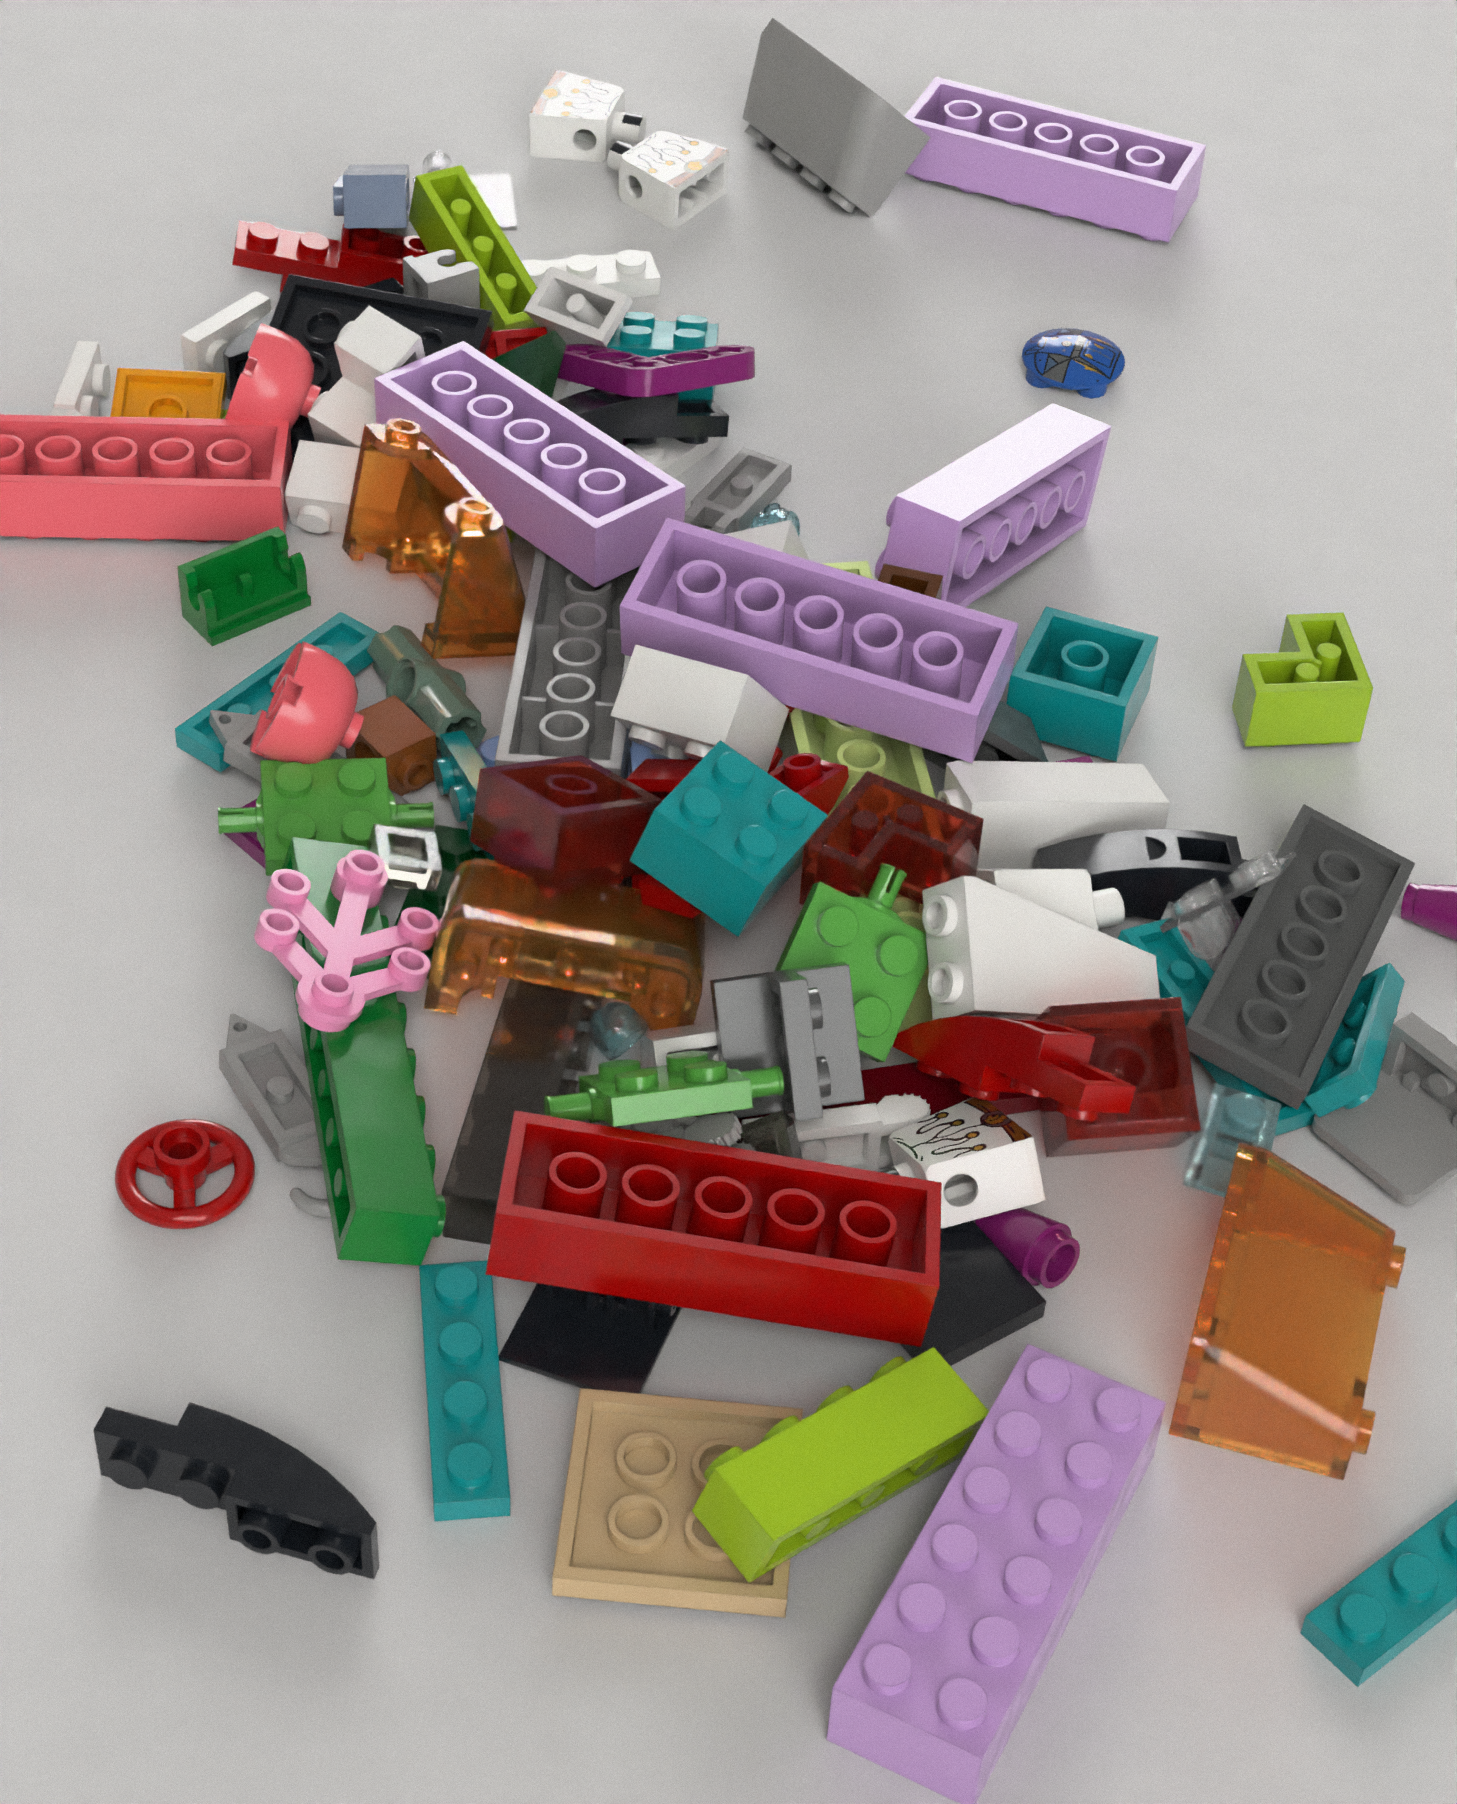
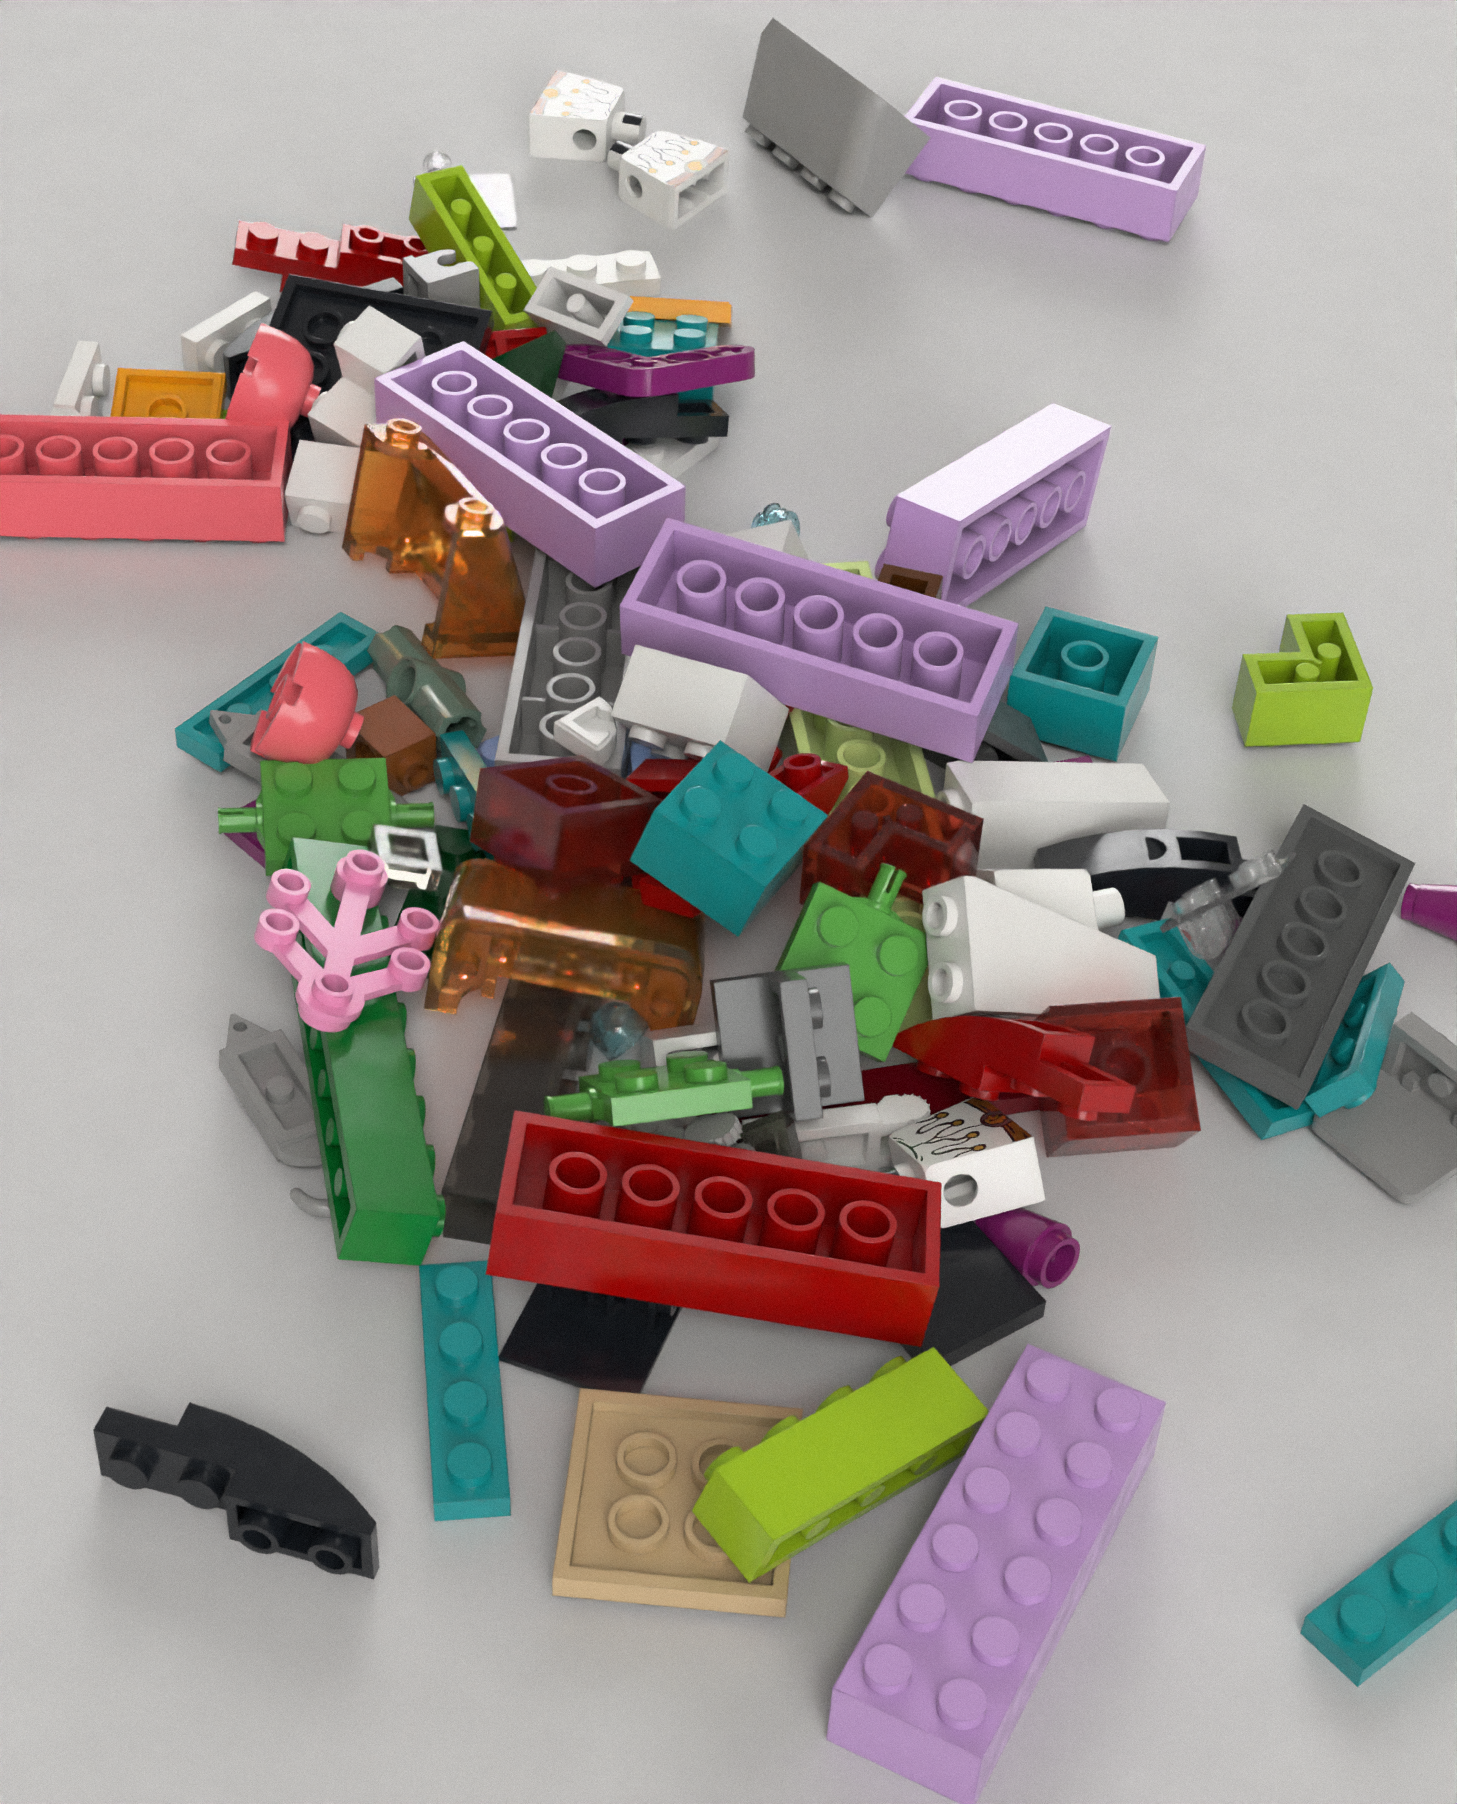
(184, 1159): red piece -> none
(242, 586): green hinge -> none
(373, 196): sand blue brick -> none
(588, 731): none -> white tile
(668, 309): none -> light orange tile
(739, 492): light grey hinge -> none
(1072, 361): blue dish -> none
(1226, 1121): clear light blue brick -> none
(1287, 1321): clear orange windscreen -> none

